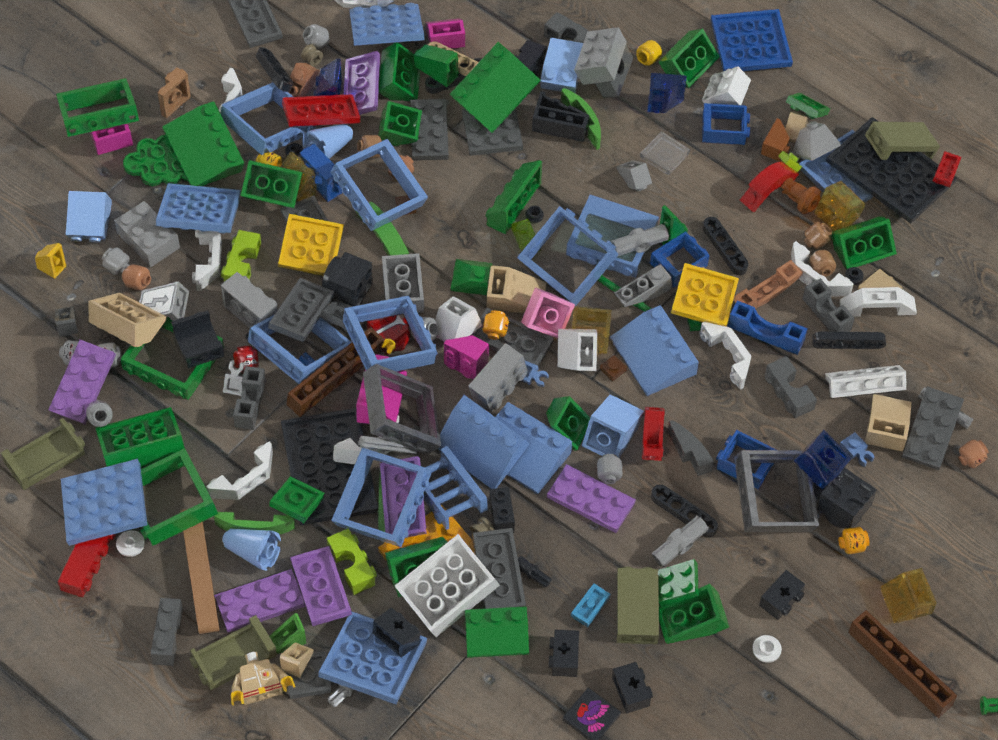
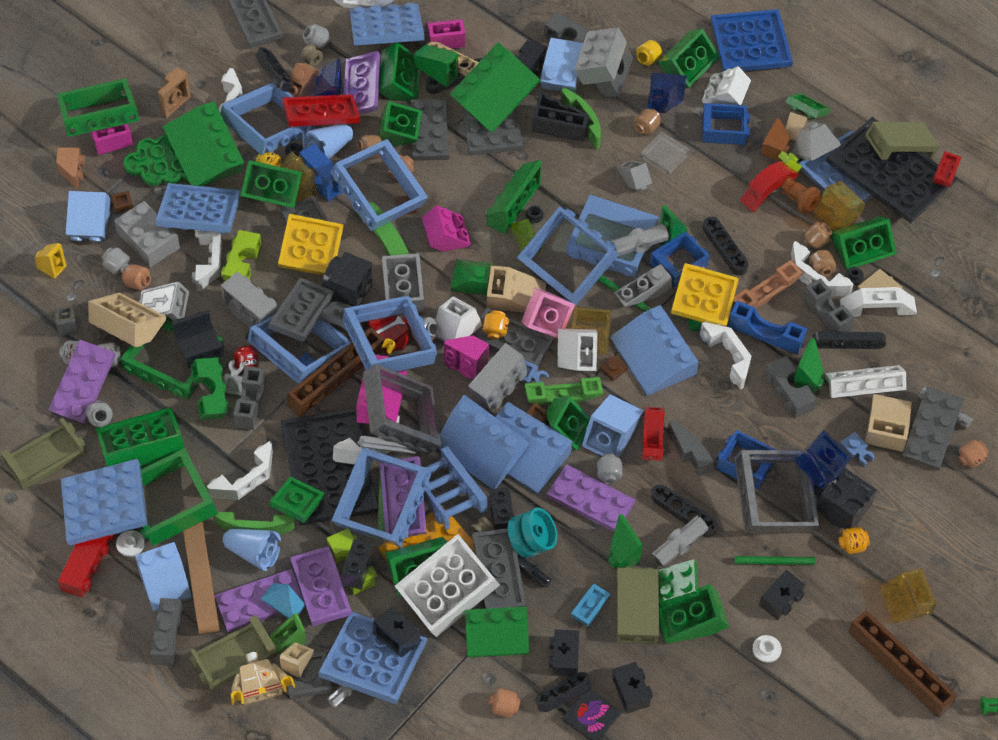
(69, 165): none -> nougat slope
(122, 201): none -> reddish brown plate
(163, 574): none -> light blue slope
(209, 373): none -> green arch
(283, 599): none -> dark azure slope
(357, 564): none -> black brick
(445, 229): none -> dark pink slope
(504, 702): none -> nougat head
(532, 532): none -> teal wheel
(537, 412): none -> reddish brown plate
(552, 699): none -> black beam
(585, 390): none -> bright green slope
(625, 546): none -> green slope
(647, 121): none -> medium nougat head
(775, 560): none -> green bar
(810, 369): none -> green slope

